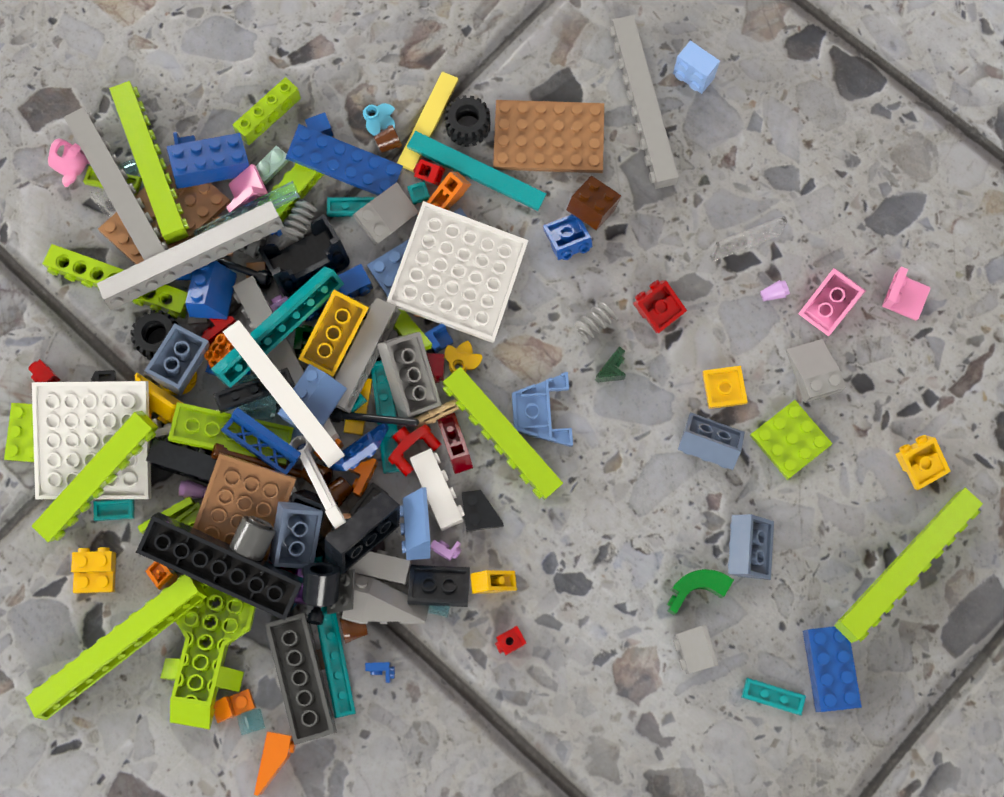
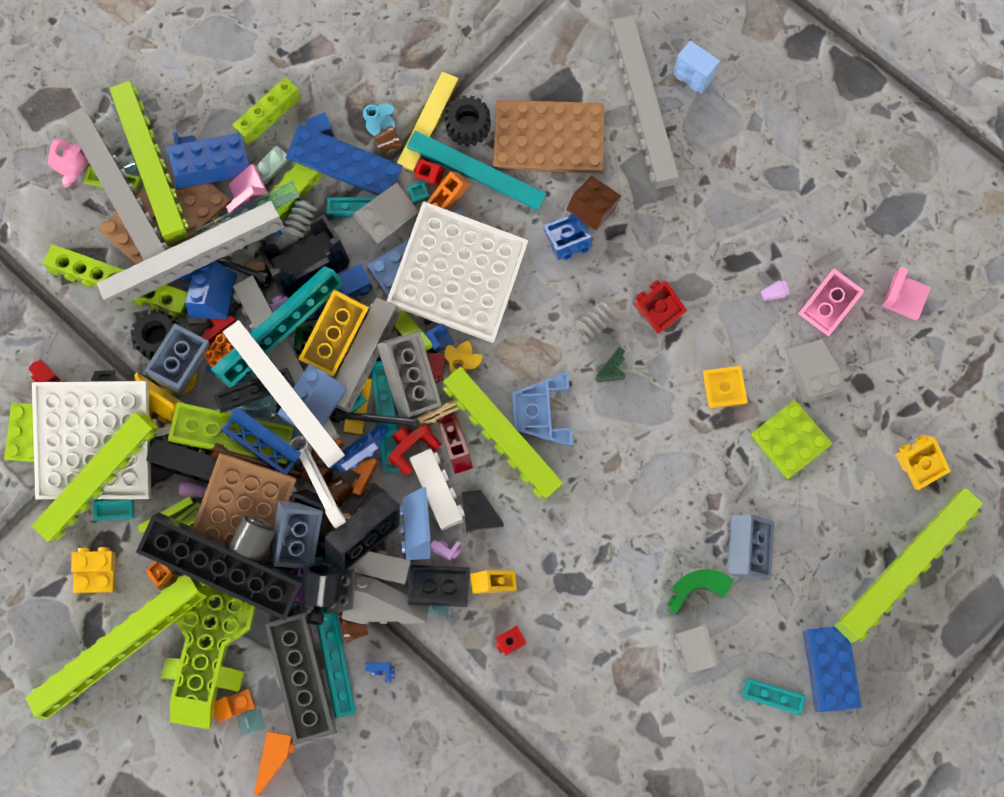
(711, 441): sand blue slope -> none

